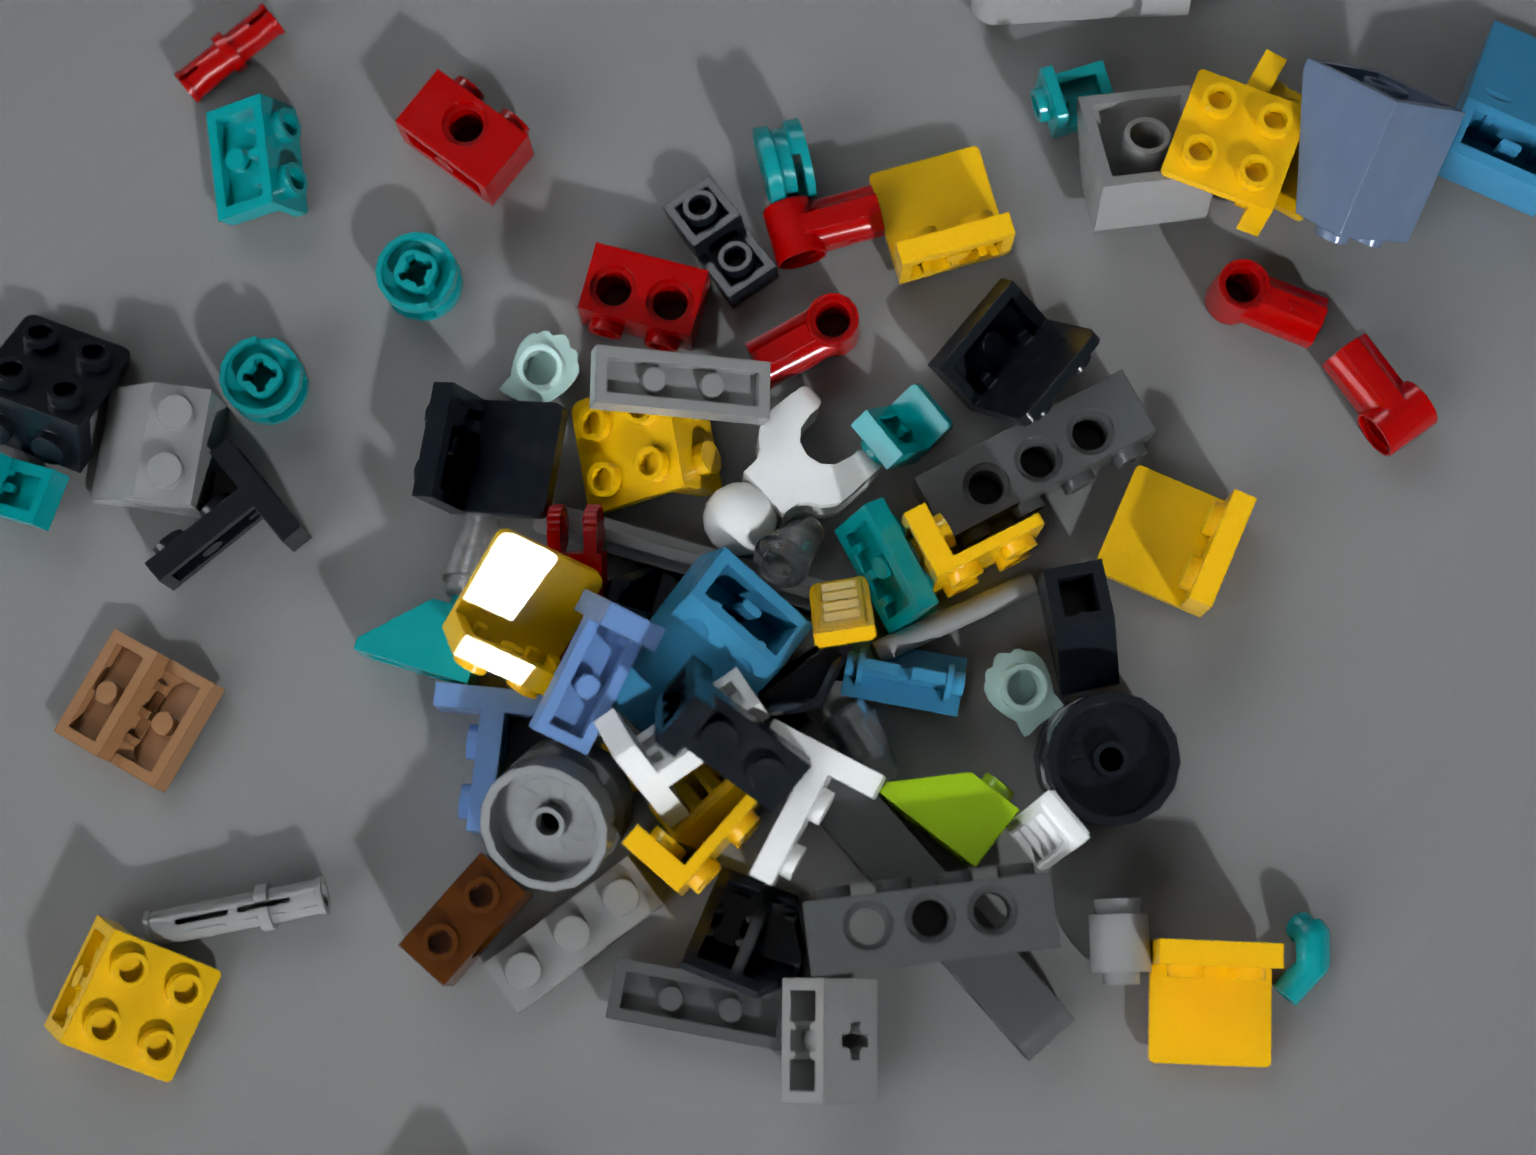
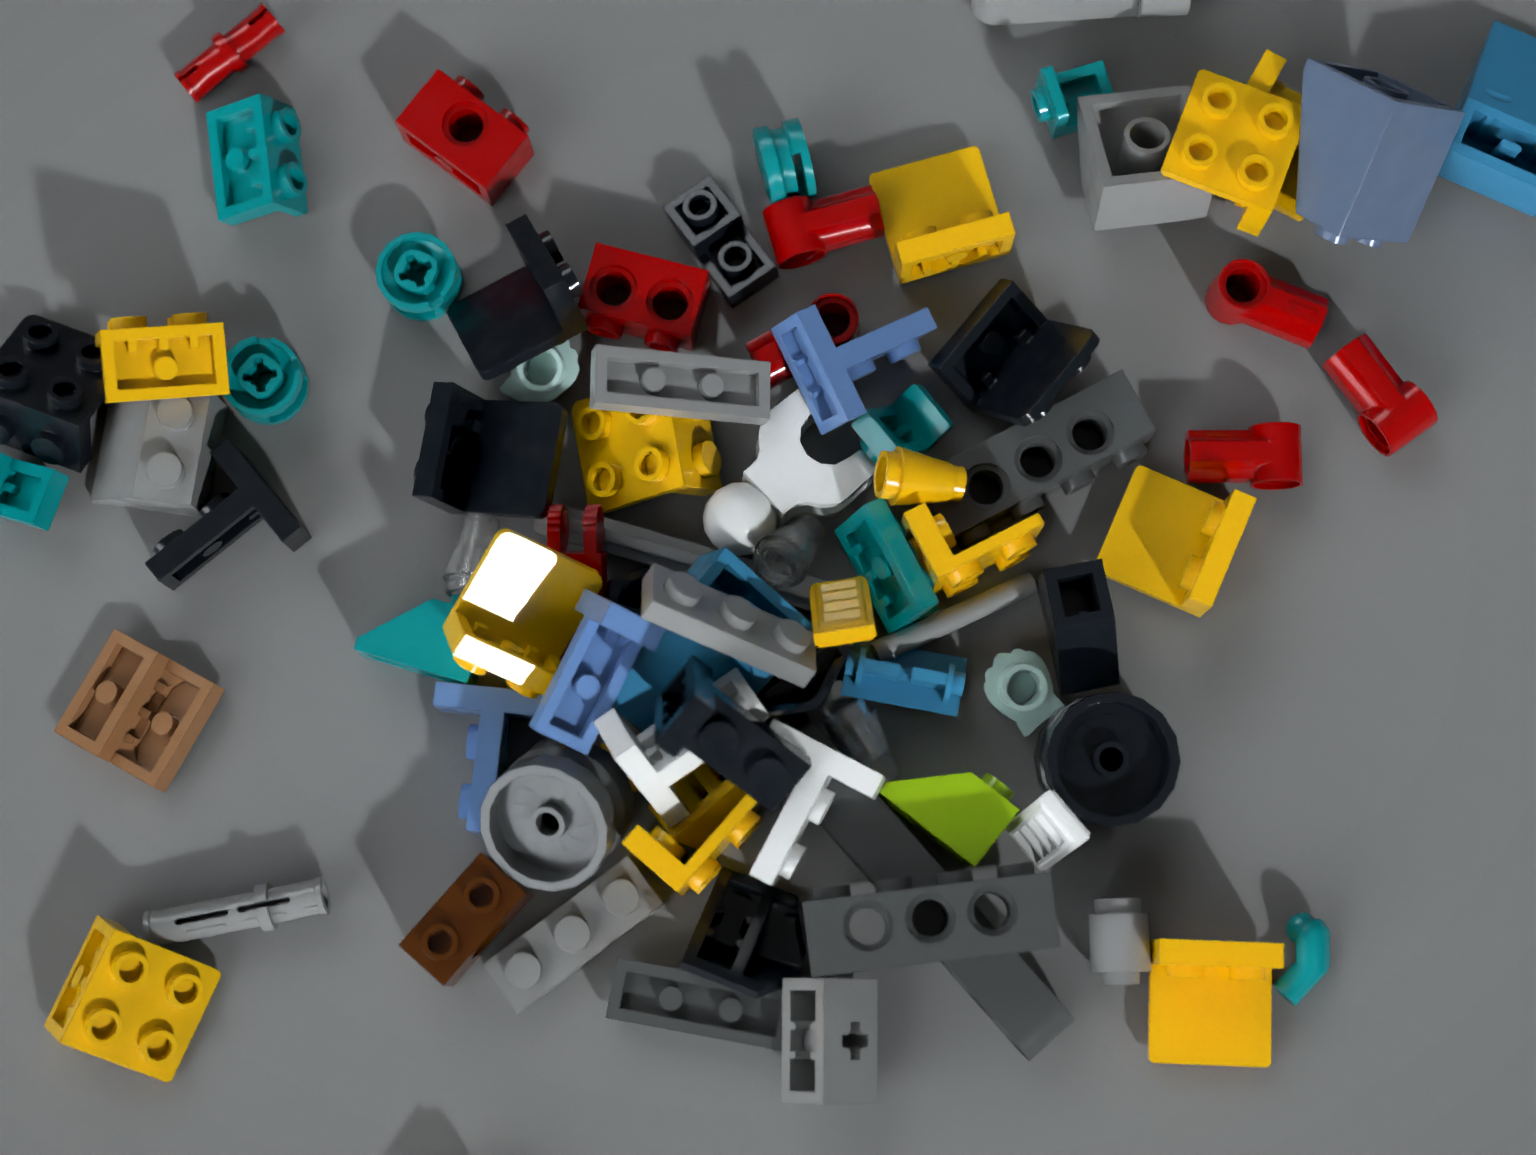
(163, 361): none -> yellow bracket
(523, 310): none -> black bracket
(728, 625): none -> light grey plate
(828, 372): none -> medium blue bracket
(915, 478): none -> yellow cone
(1263, 455): none -> red piece

